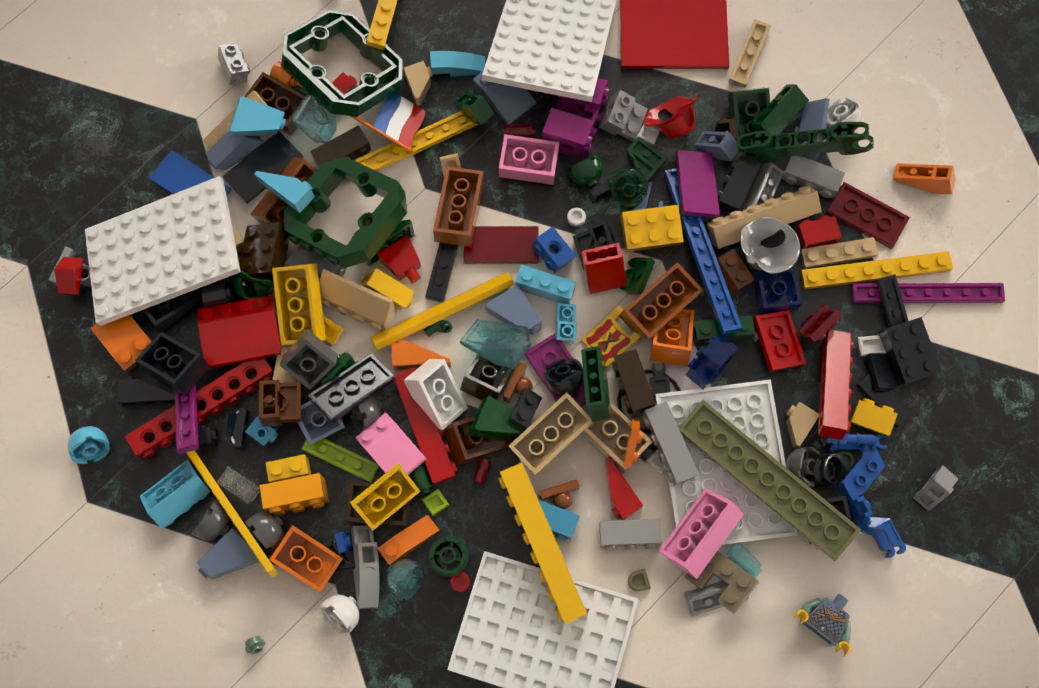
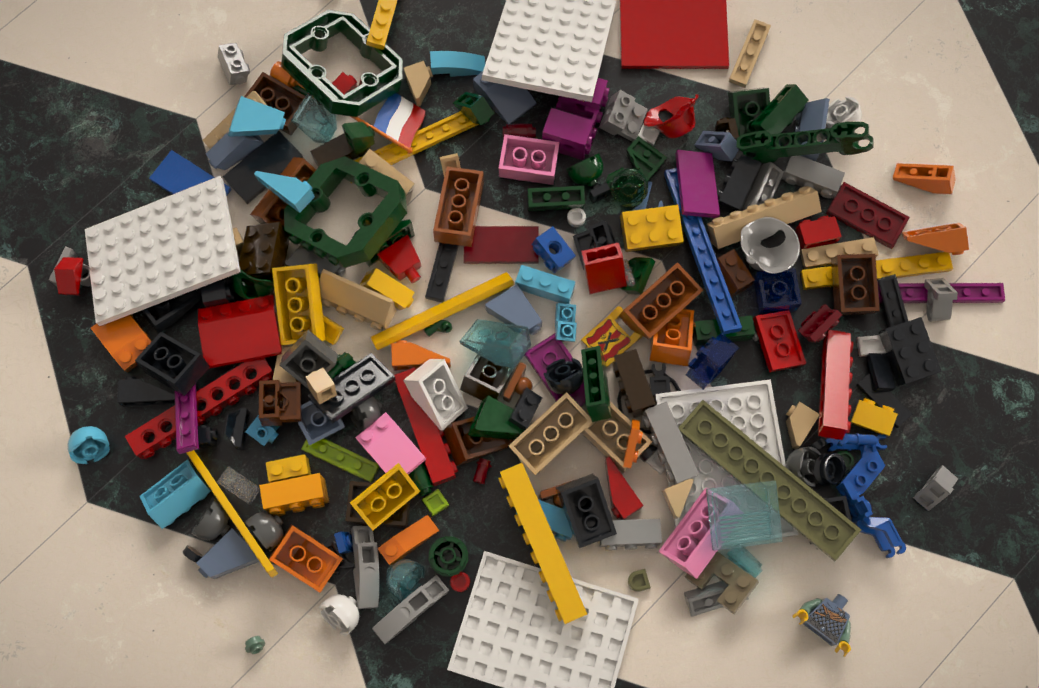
(192, 554): none -> black tile
(321, 385): none -> tan brick
(358, 136): none -> dark green slope
(378, 164): none -> tan brick
(410, 609): none -> light grey slope
(555, 198): none -> dark green brick
(586, 510): none -> black slope
(628, 273): none -> clear pin
(677, 496): none -> tan slope
(744, 515): none -> clear light blue piece
(855, 284): none -> reddish brown brick
(939, 299): none -> light grey tile
(947, 238): none -> orange slope

